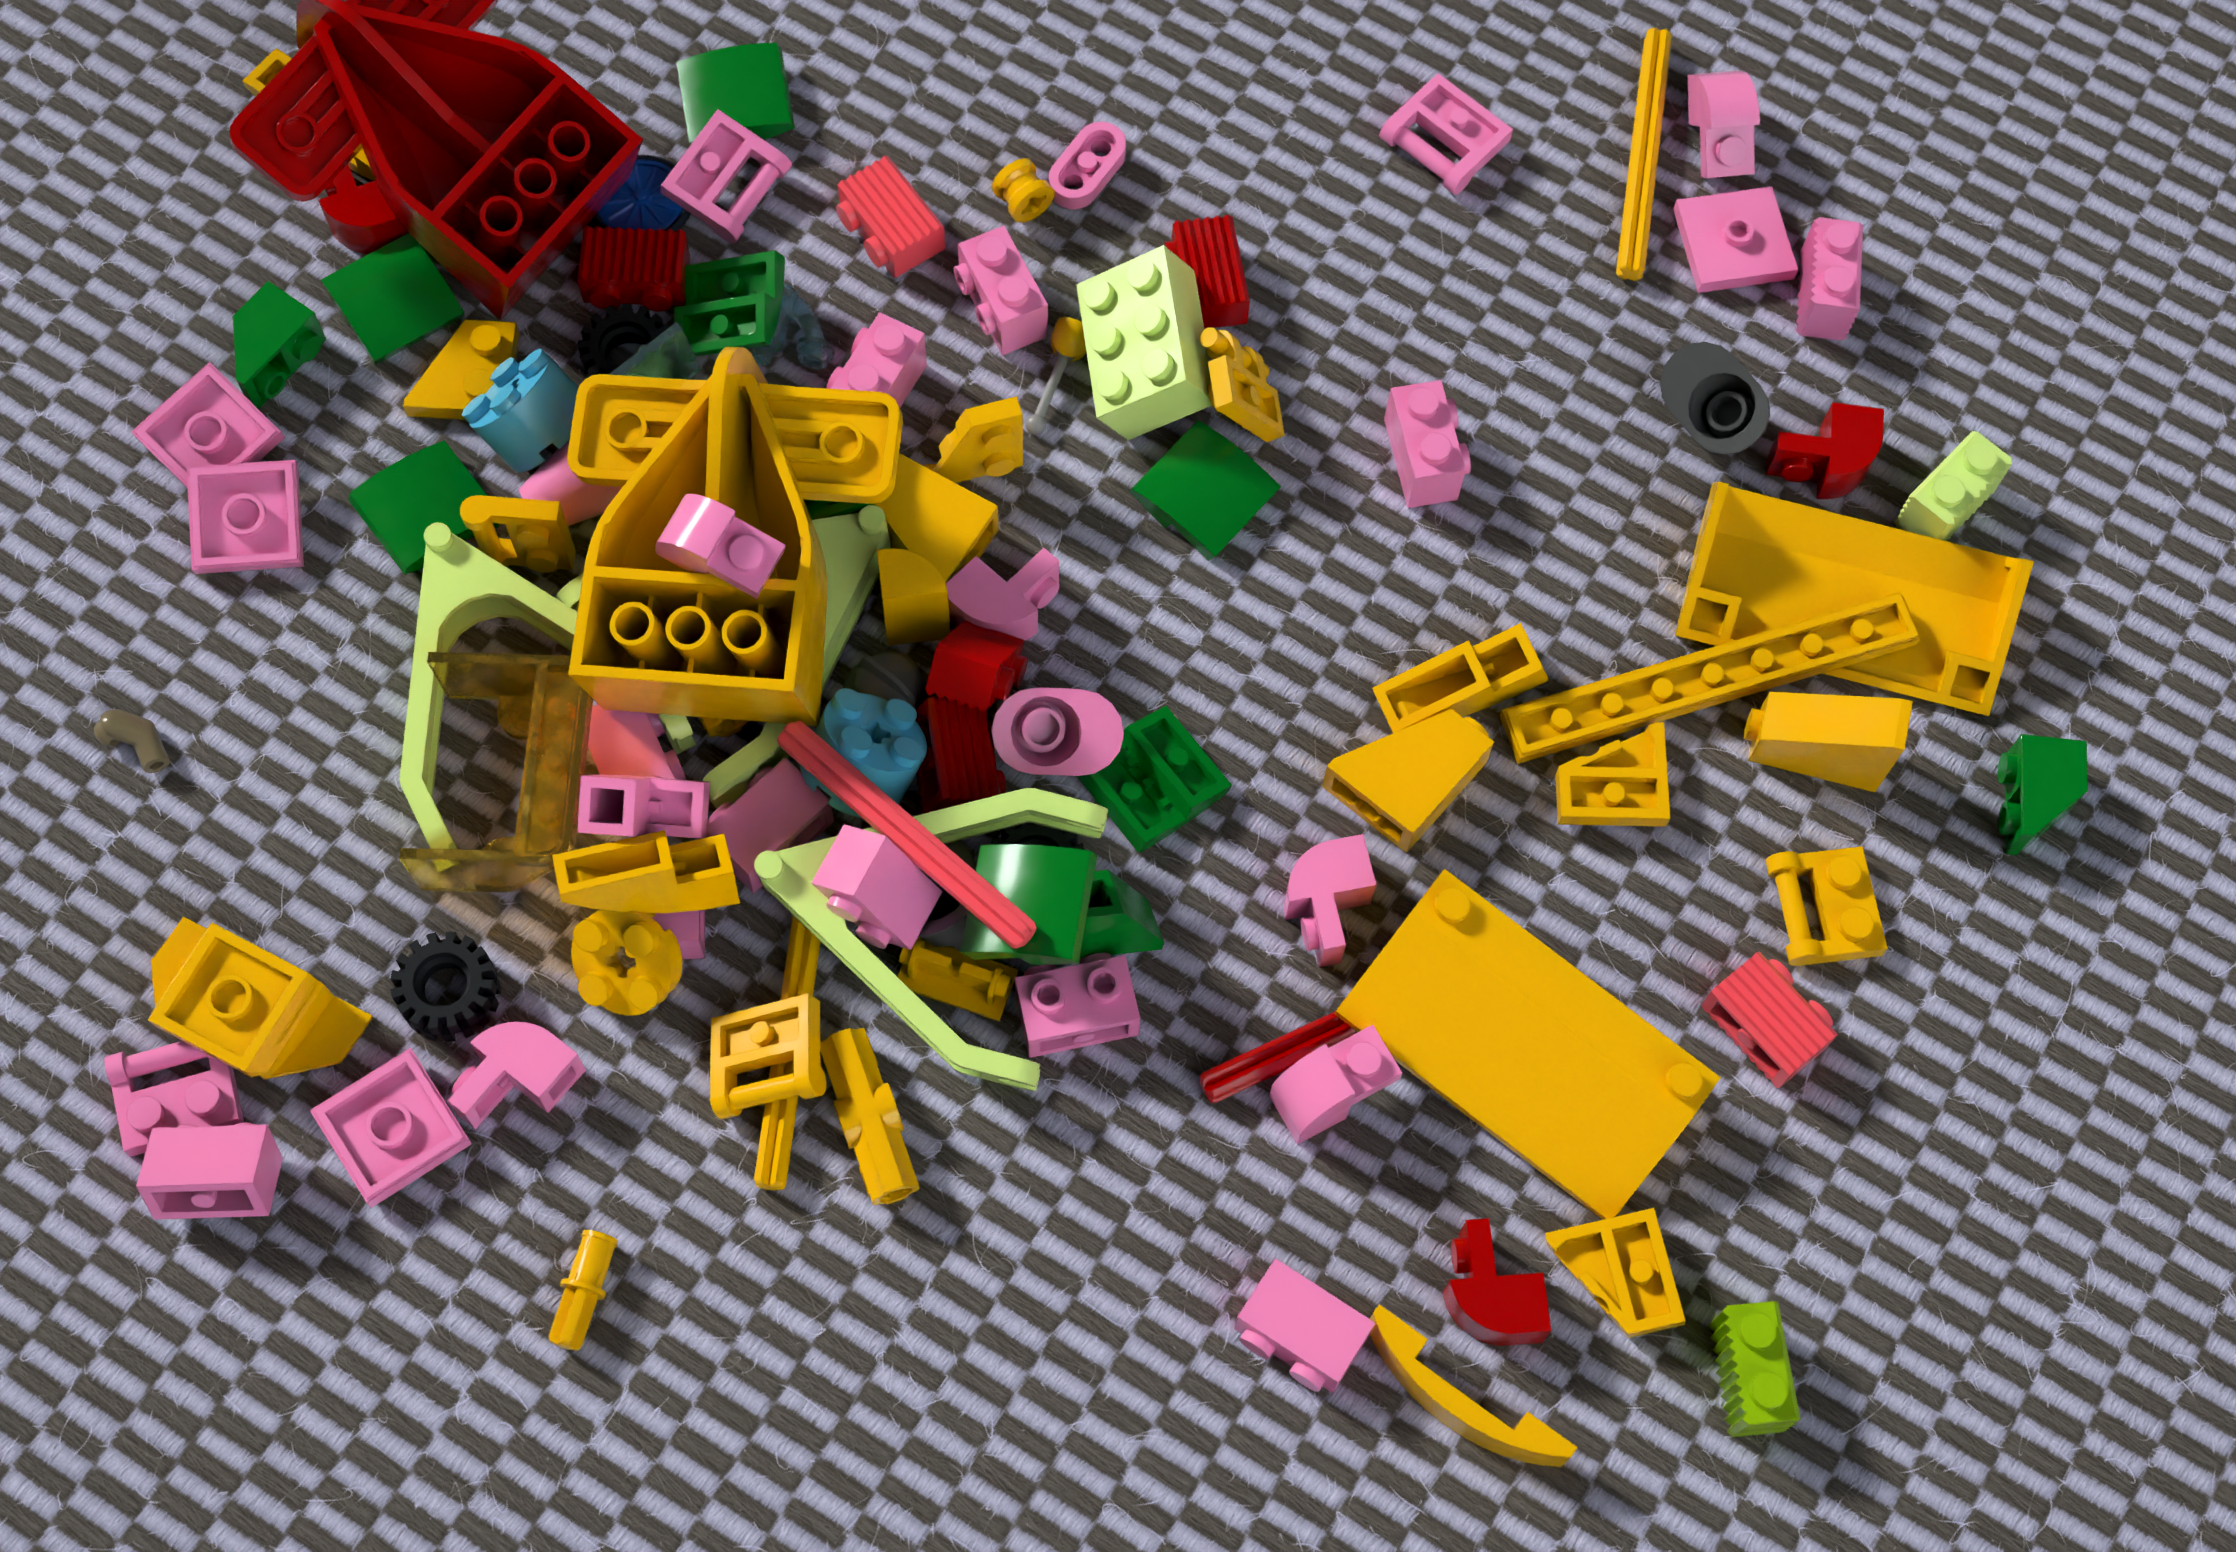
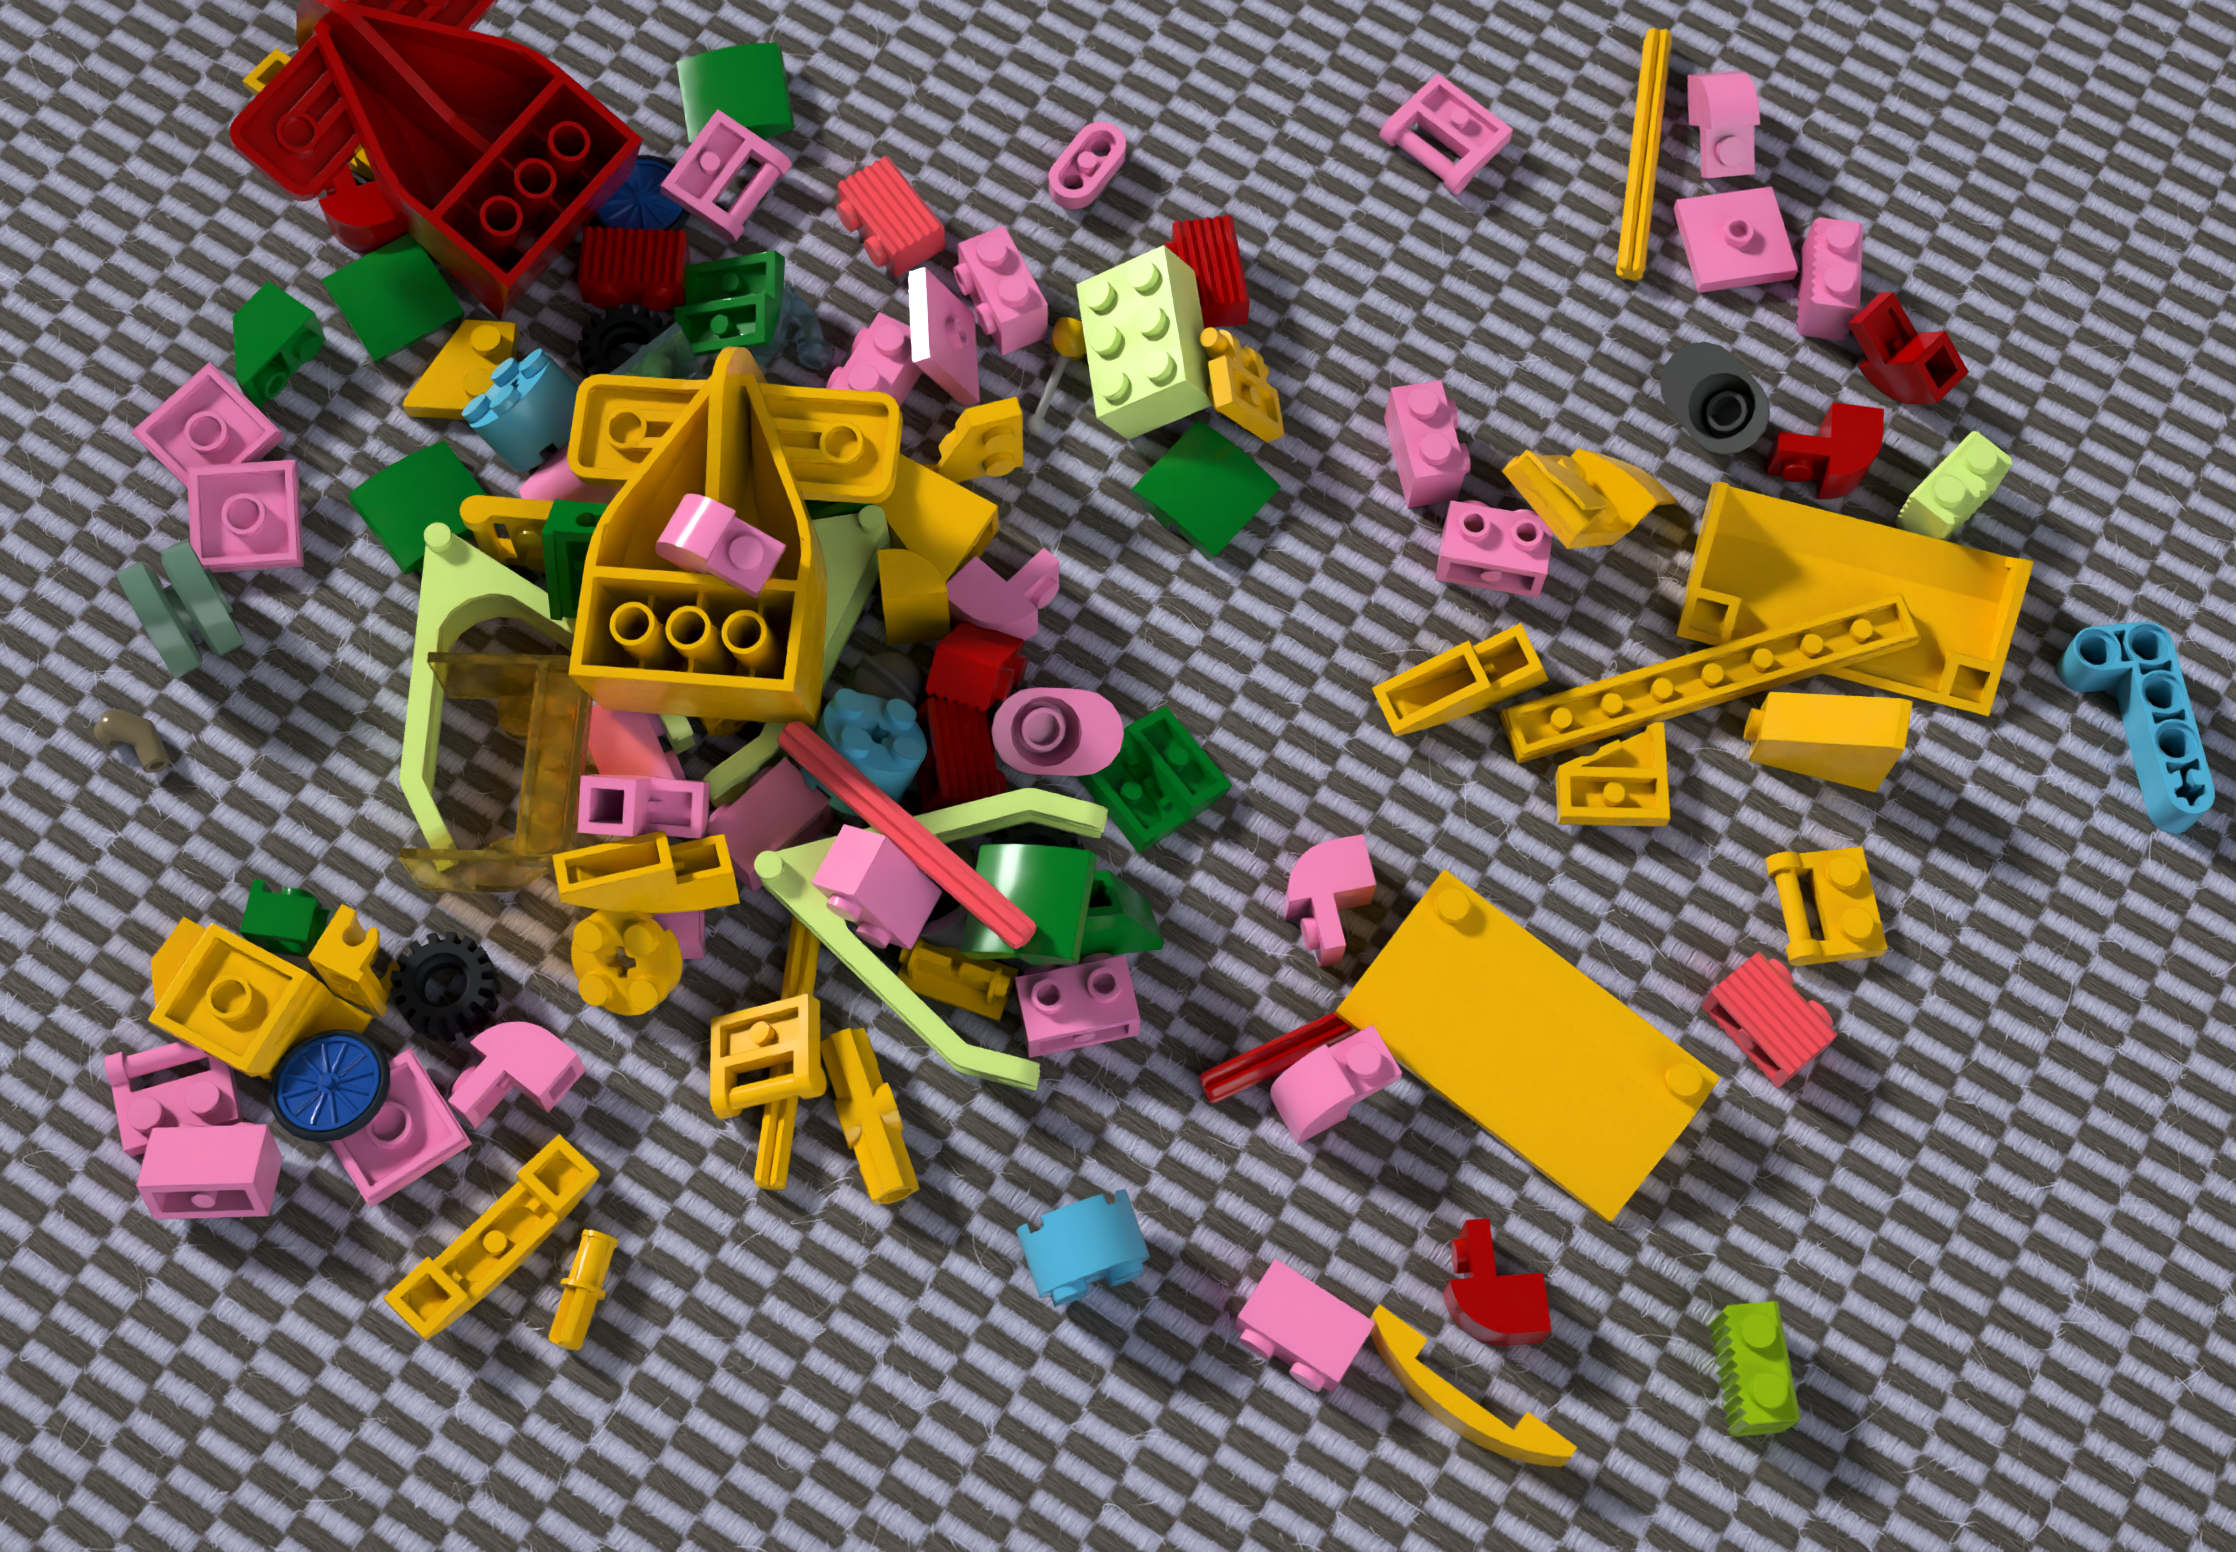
(187, 605): none -> sand green wheel
(284, 921): none -> green brick
(329, 1085): none -> blue wheel
(345, 960): none -> yellow hinge
(496, 1242): none -> yellow slope
(565, 549): none -> green hinge
(943, 337): none -> bright pink plate
(1023, 190): yellow wheel -> none
(1083, 1246): none -> medium azure brick
(1410, 774): yellow slope -> none
(1494, 548): none -> bright pink brick
(1586, 495): none -> yellow piece
(1623, 1270): yellow wing -> none
(1899, 360): none -> red brick
(2041, 784): green slope -> none
(2172, 788): none -> medium azure beam

